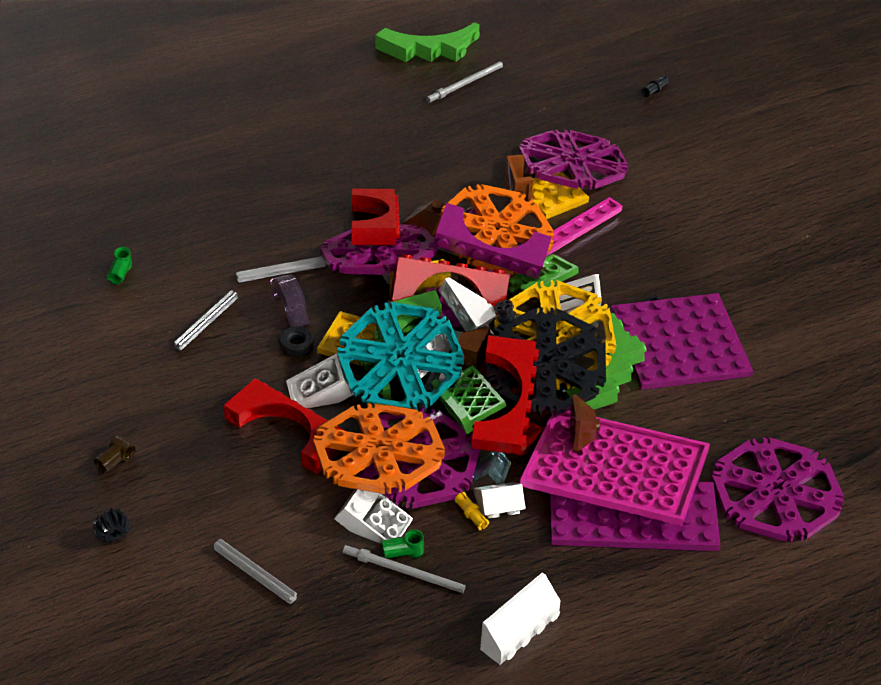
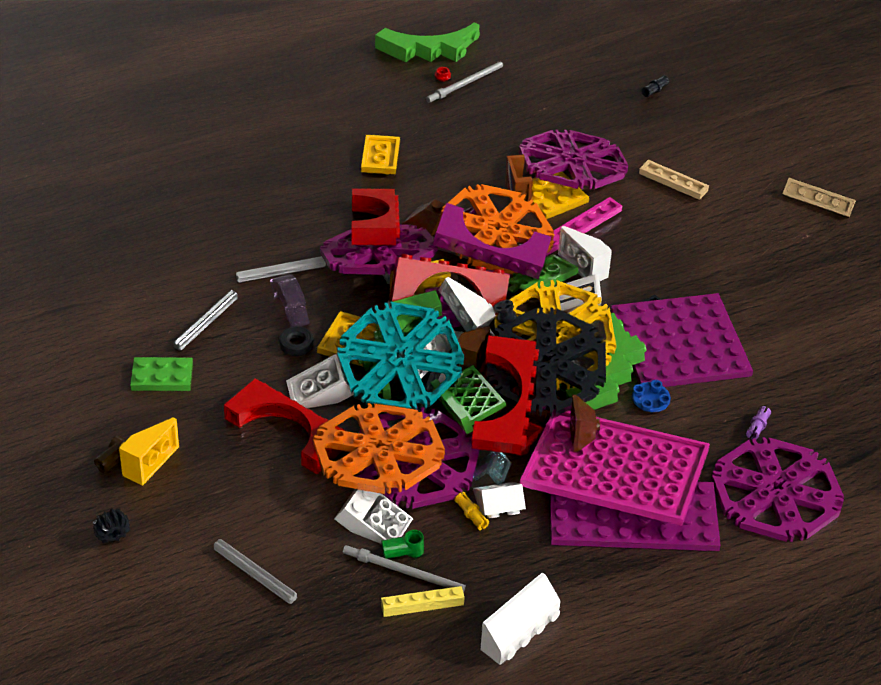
(120, 265): green piece -> none
(148, 450): none -> yellow slope
(161, 374): none -> bright green plate
(380, 154): none -> yellow plate
(422, 601): none -> light yellow piece
(442, 74): none -> red plate
(585, 252): none -> white slope
(651, 396): none -> blue dish
(674, 179): none -> tan plate
(758, 423): none -> medium lavender pin
(819, 197): none -> tan plate

